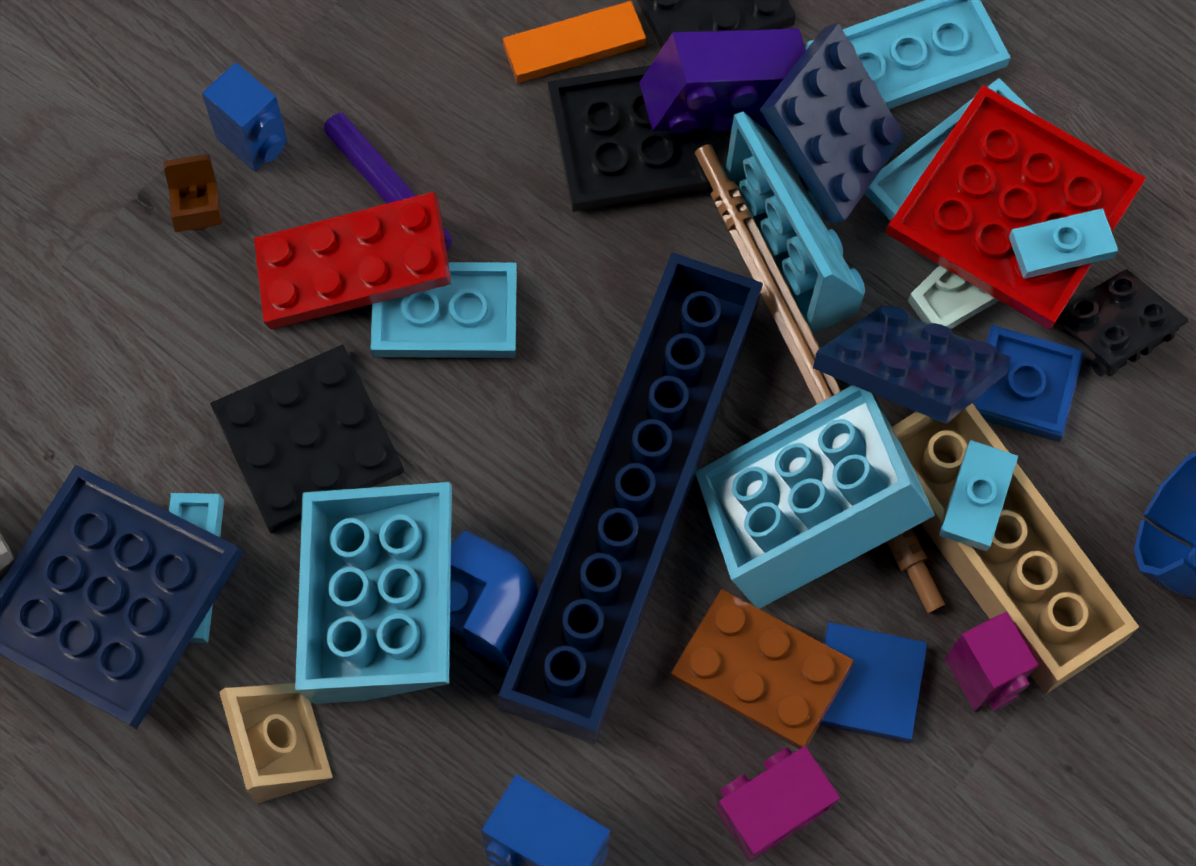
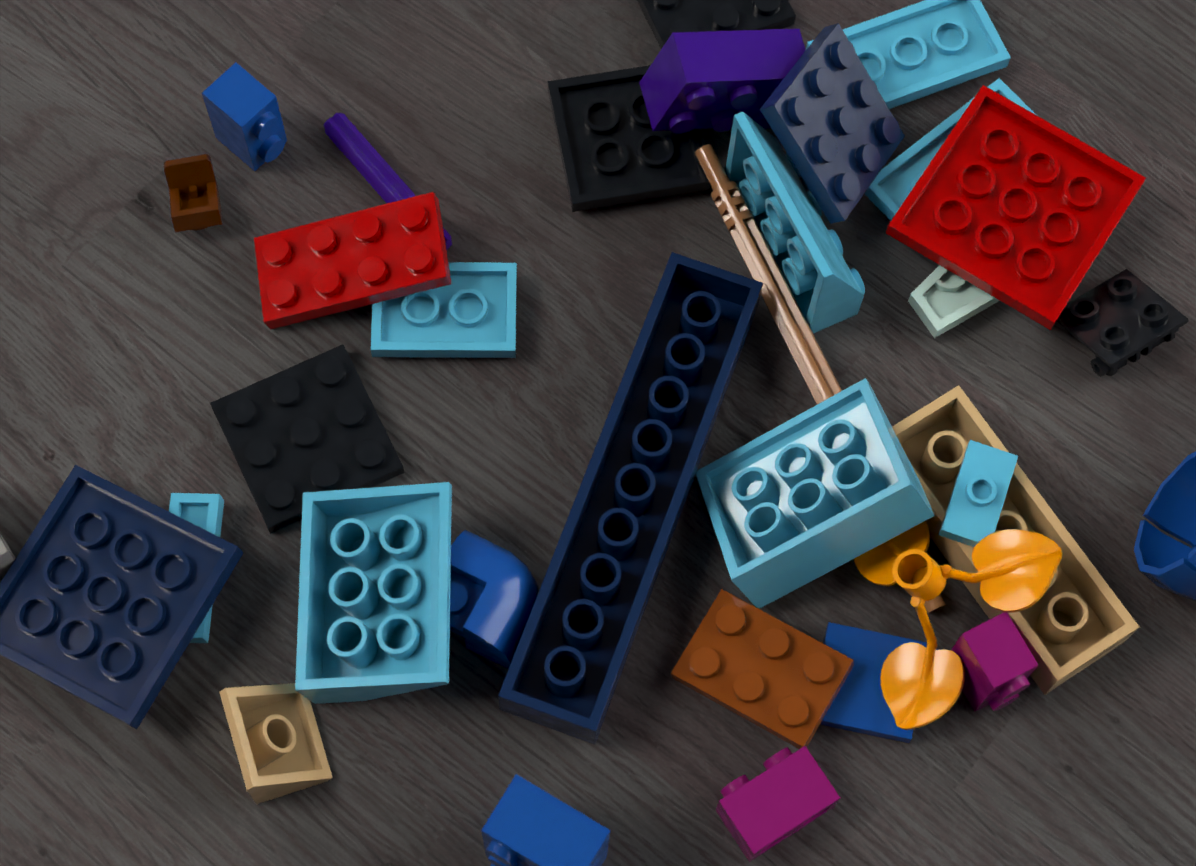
(574, 42): orange tile -> none
(913, 363): dark blue plate -> none
(1013, 575): none -> light orange plant
(1037, 385): blue tile -> none
(1063, 243): medium azure plate -> none

